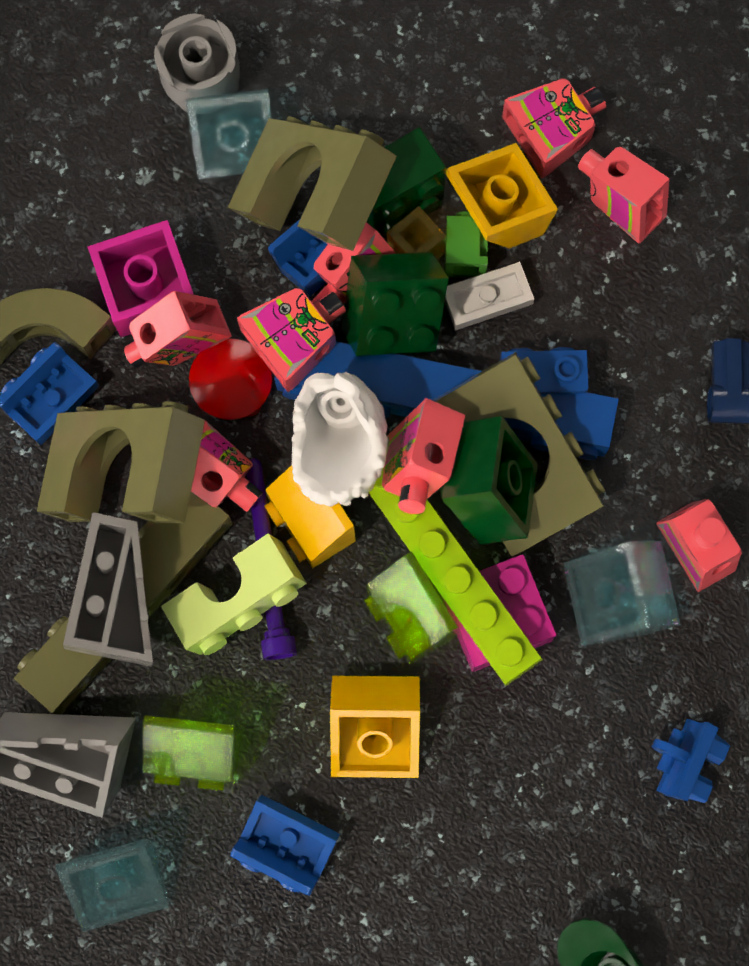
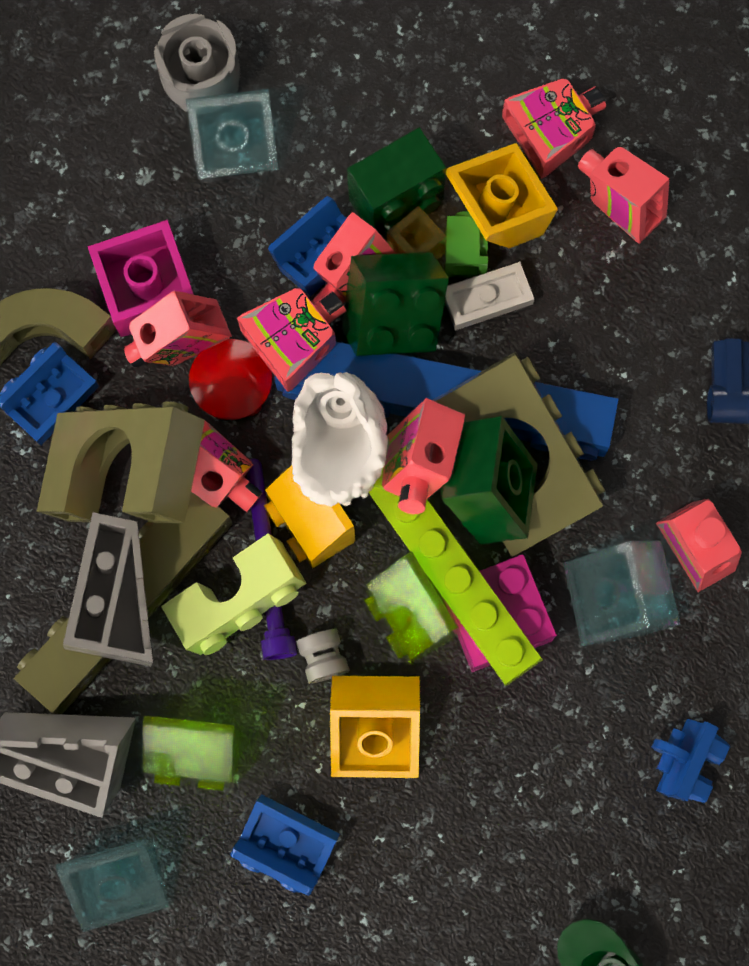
(325, 665): none -> light grey wheel
(346, 189): olive arch -> none
(560, 369): blue bracket -> none

